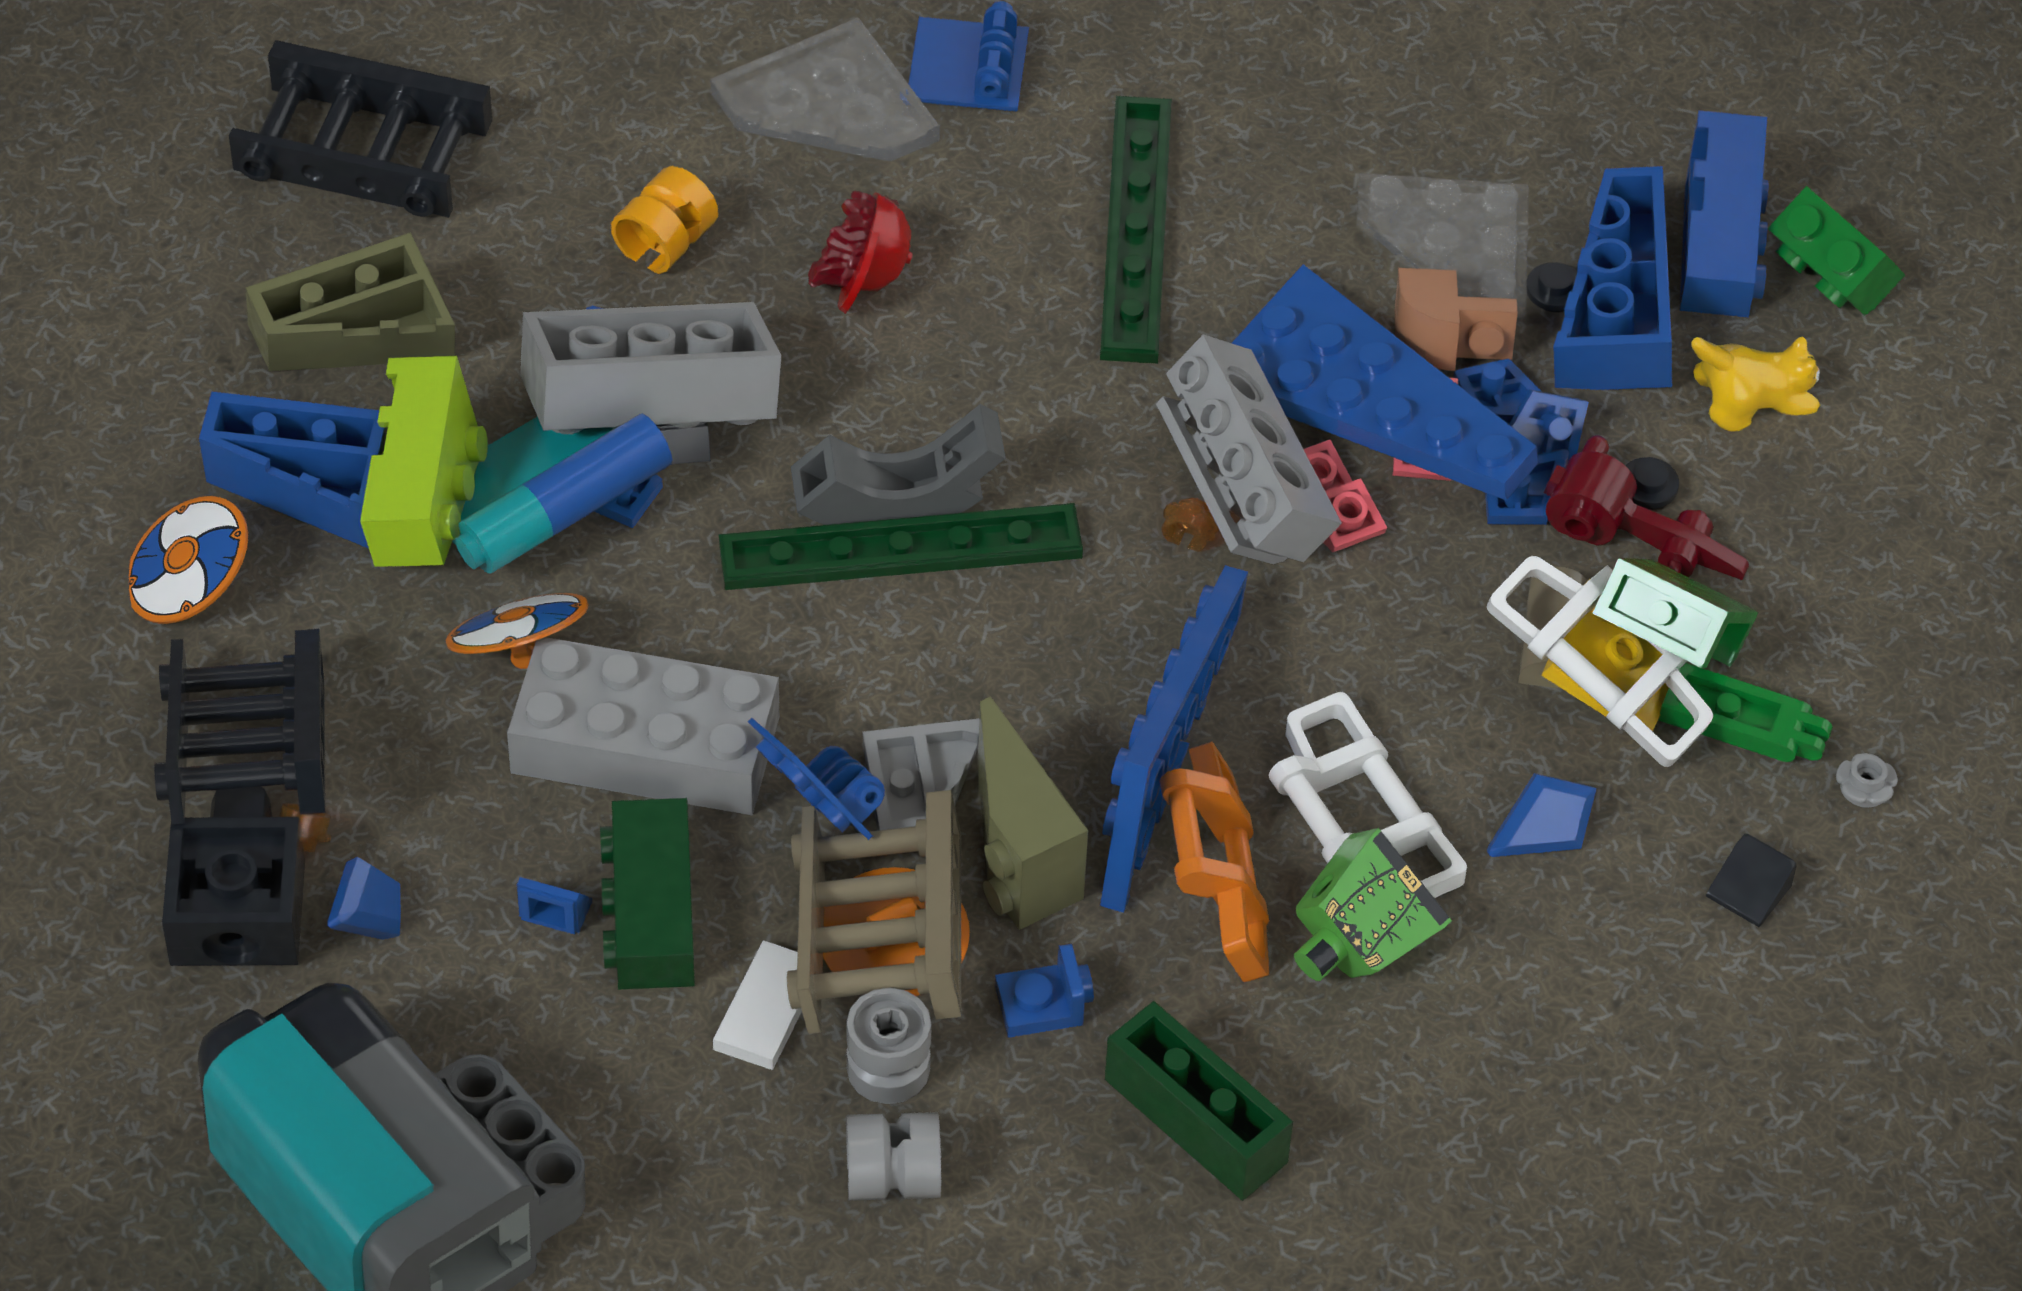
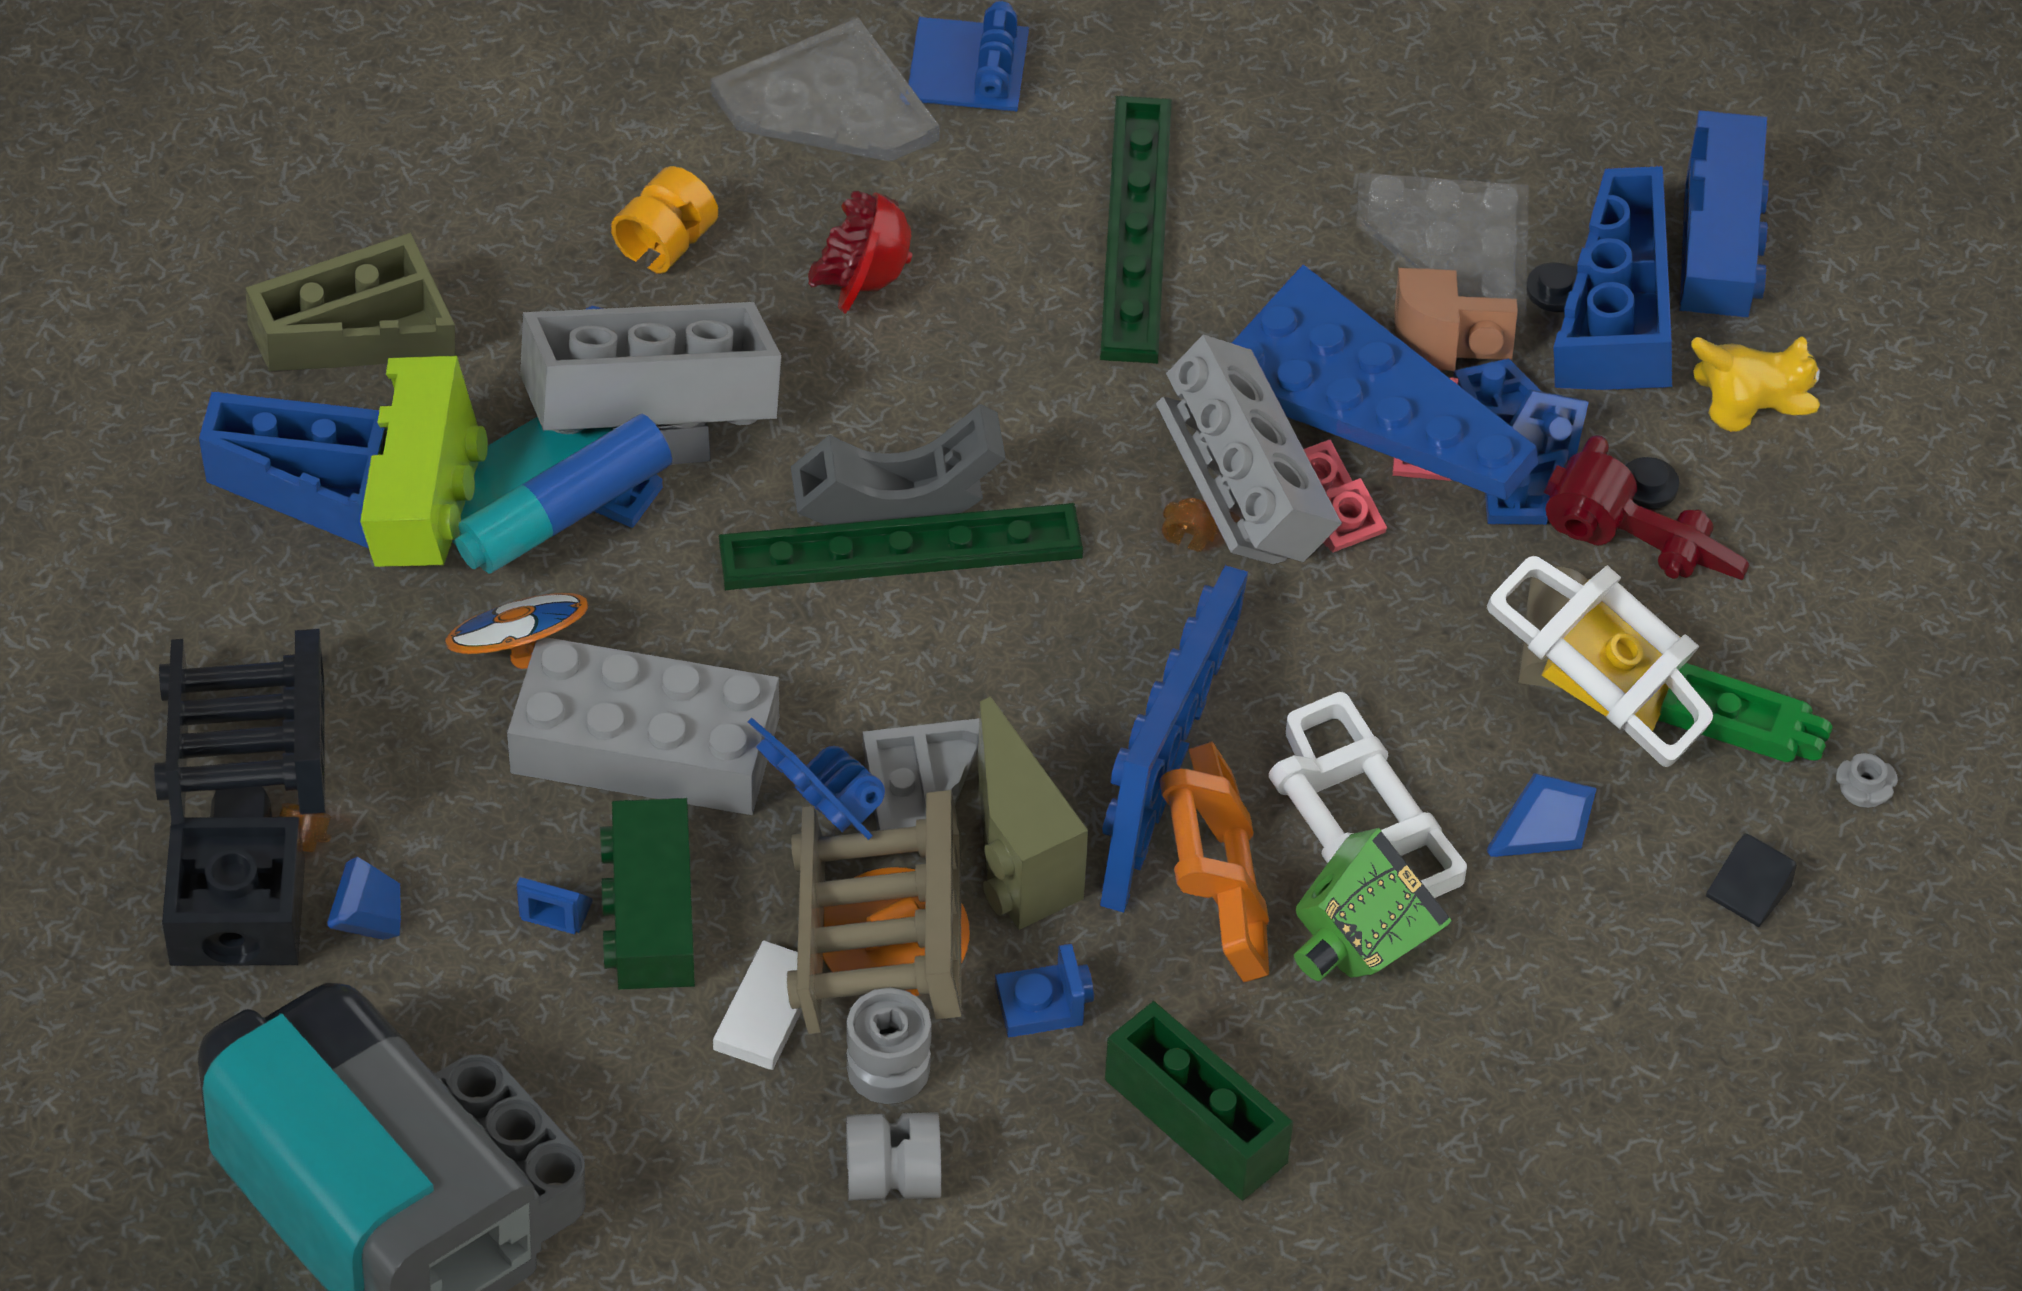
(187, 559): shield -> none
(354, 86): black fence -> none
(1675, 612): panel -> none
(1836, 251): green brick -> none

